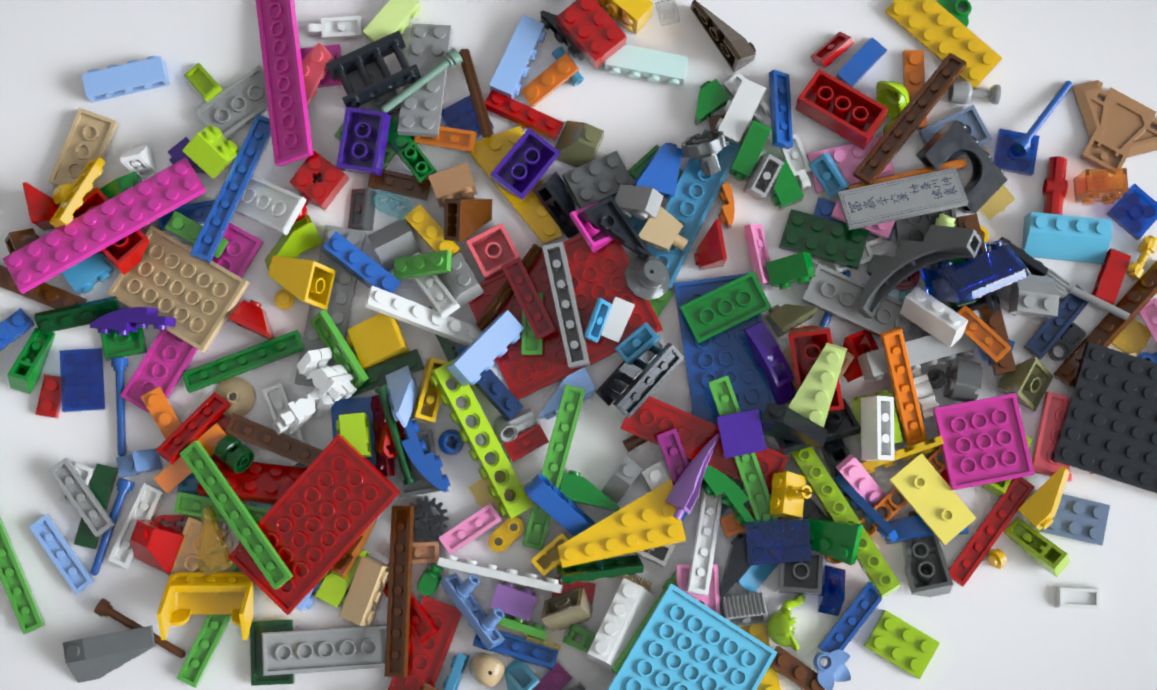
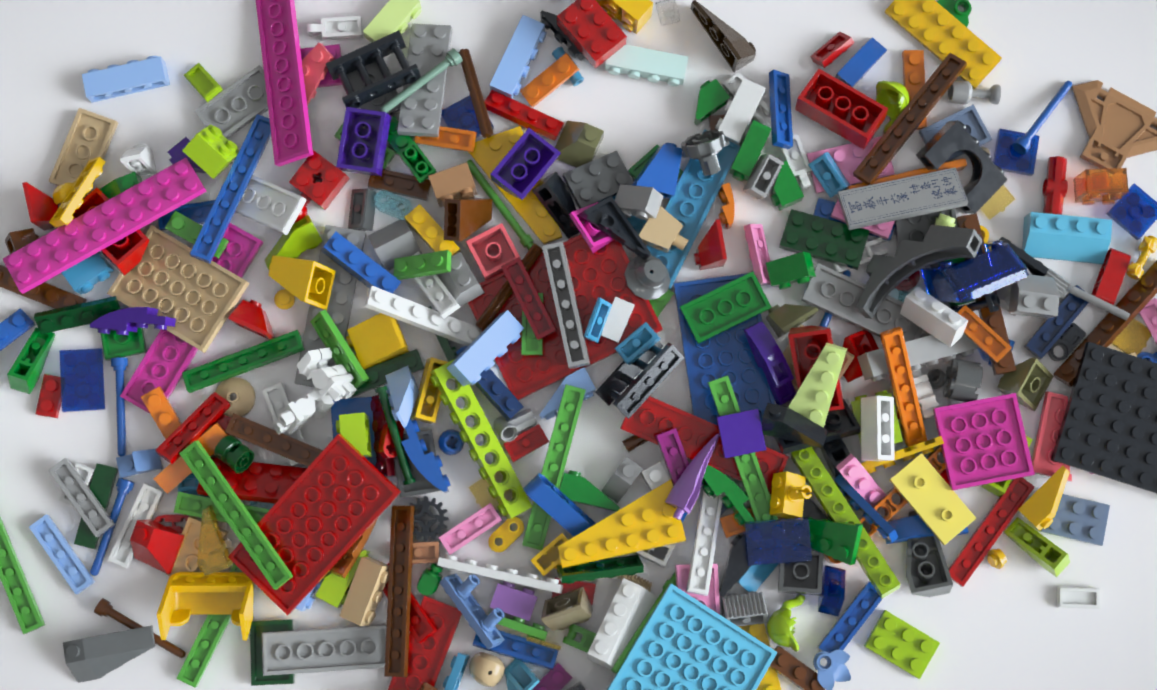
(525, 239): none -> bright green bar

